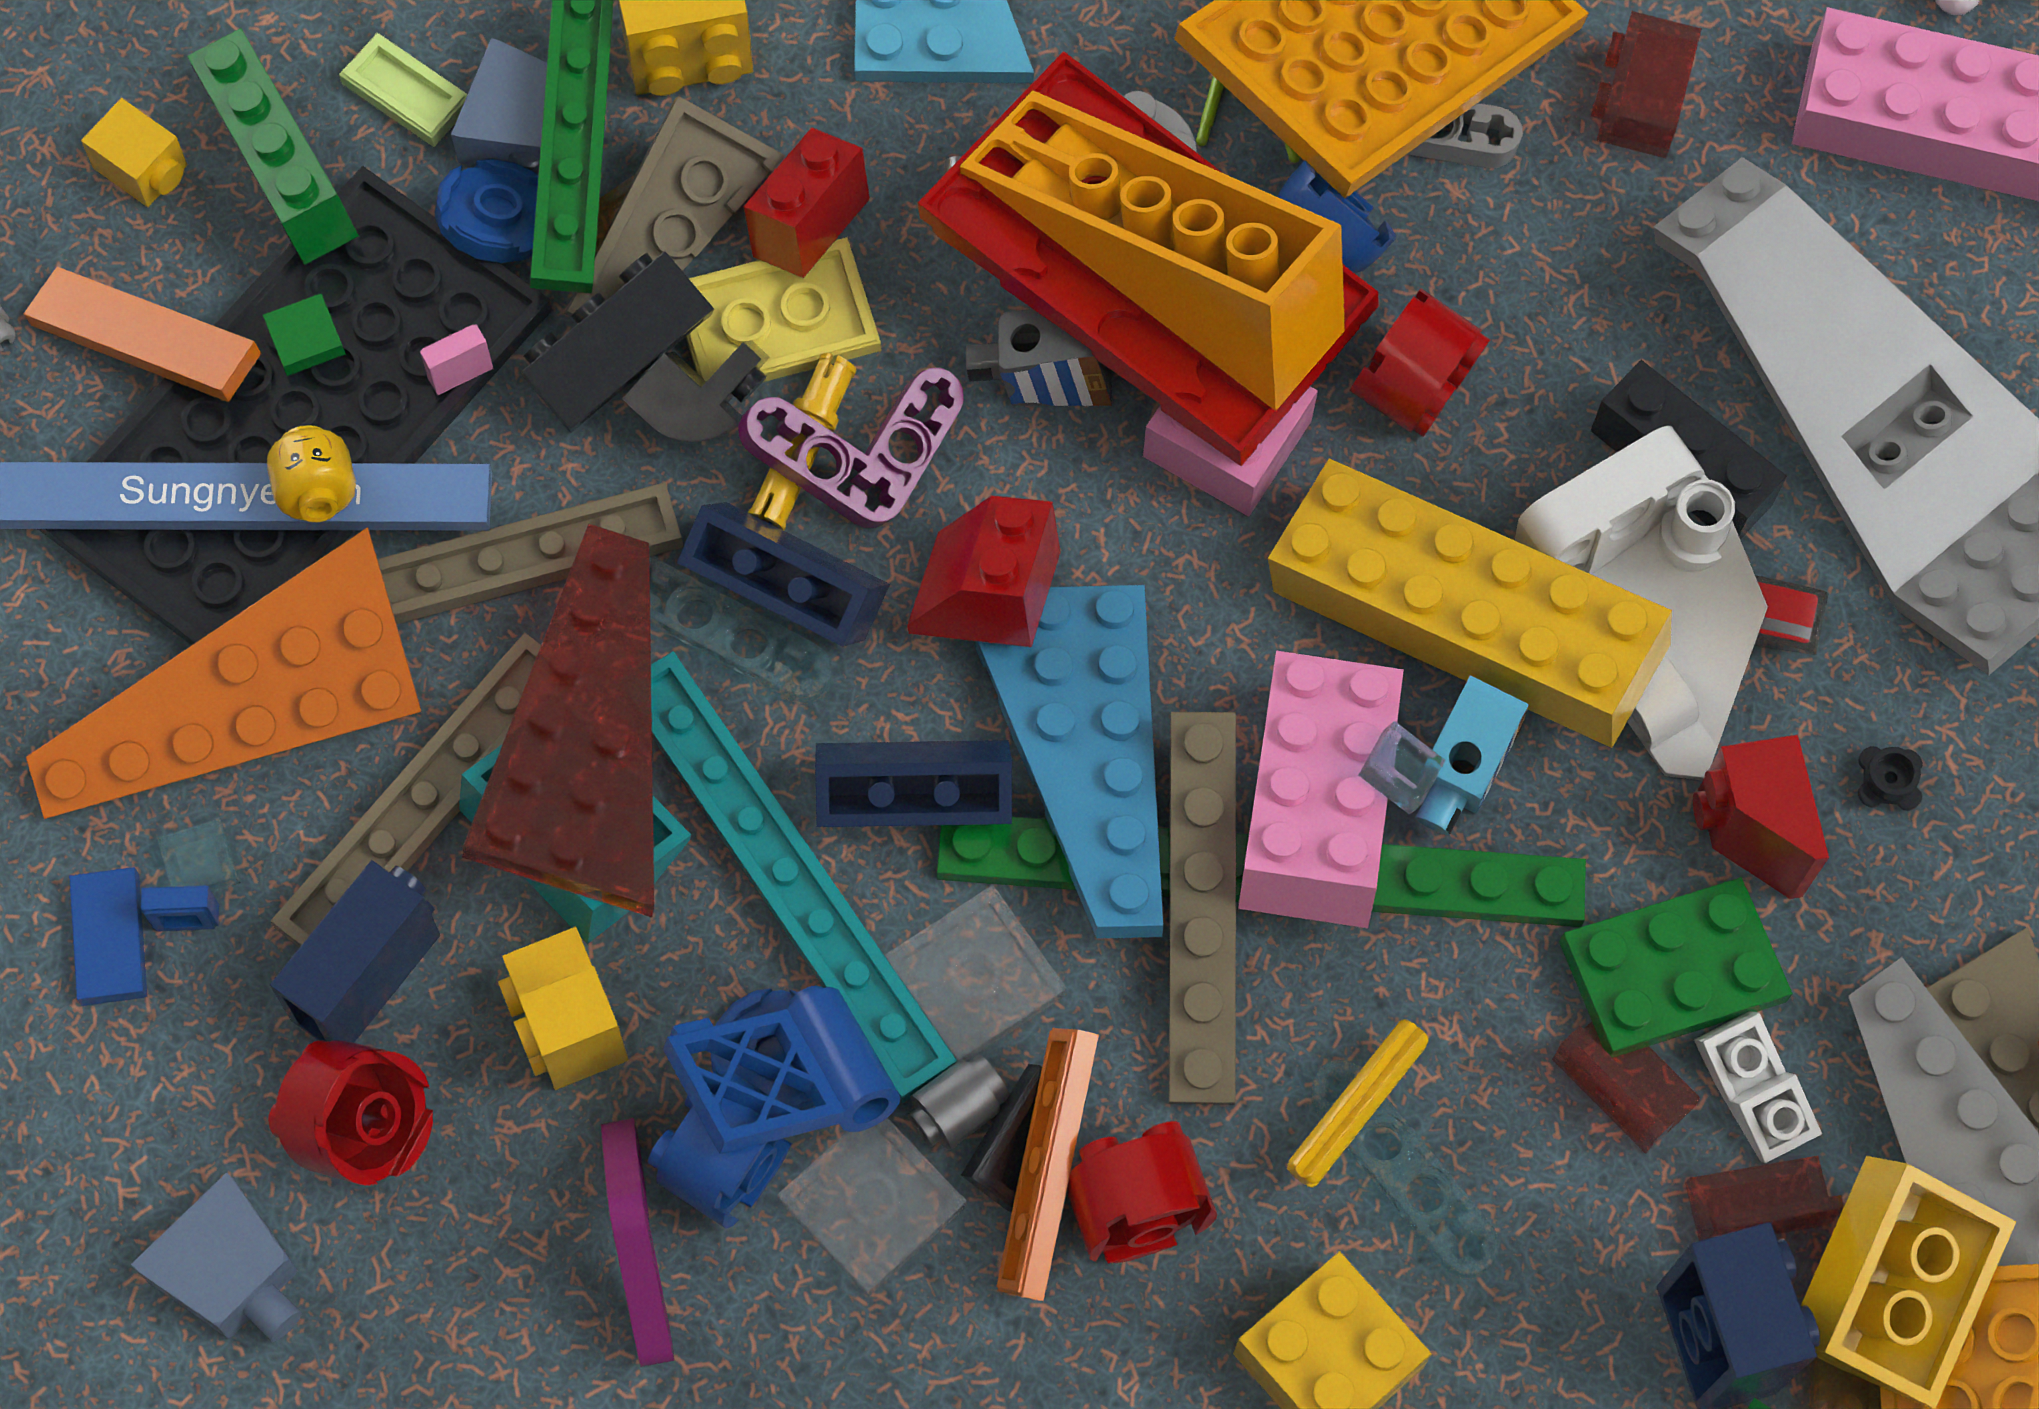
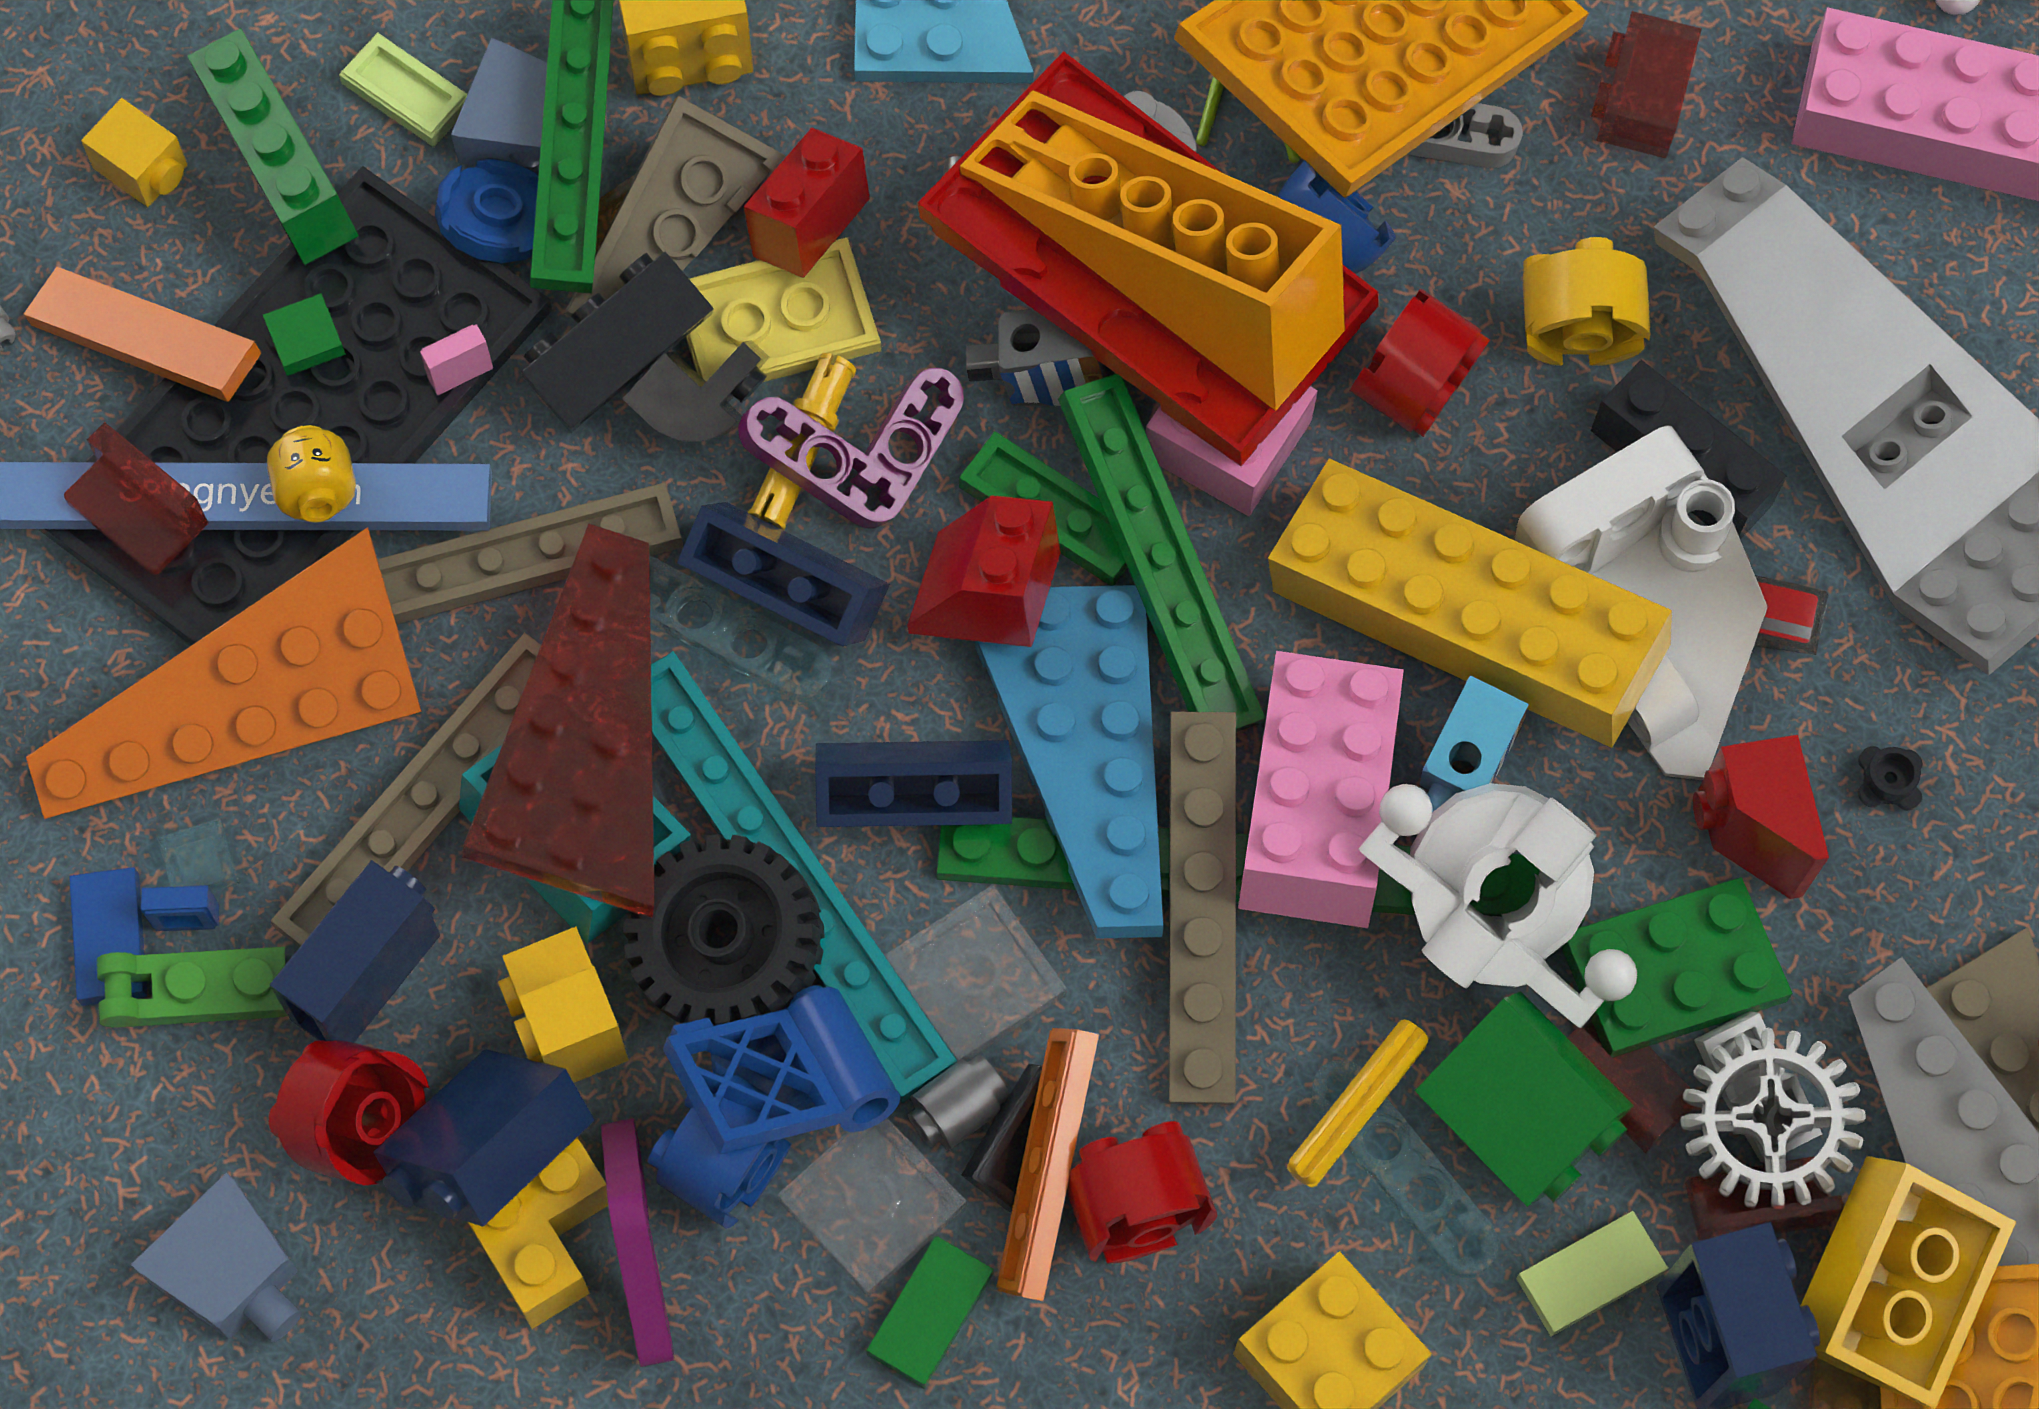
(135, 502): none -> clear red panel
(190, 986): none -> bright green plate
(483, 1137): none -> dark blue brick
(525, 1234): none -> yellow brick
(718, 885): none -> black wheel
(930, 1312): none -> green tile
(1080, 519): none -> green plate
(1158, 551): none -> green plate
(1402, 767): clear light blue tile -> none
(1445, 873): none -> white piece
(1526, 1100): none -> green brick
(1586, 304): none -> yellow brick
(1592, 1273): none -> yellowish green tile
(1804, 1117): none -> white gear

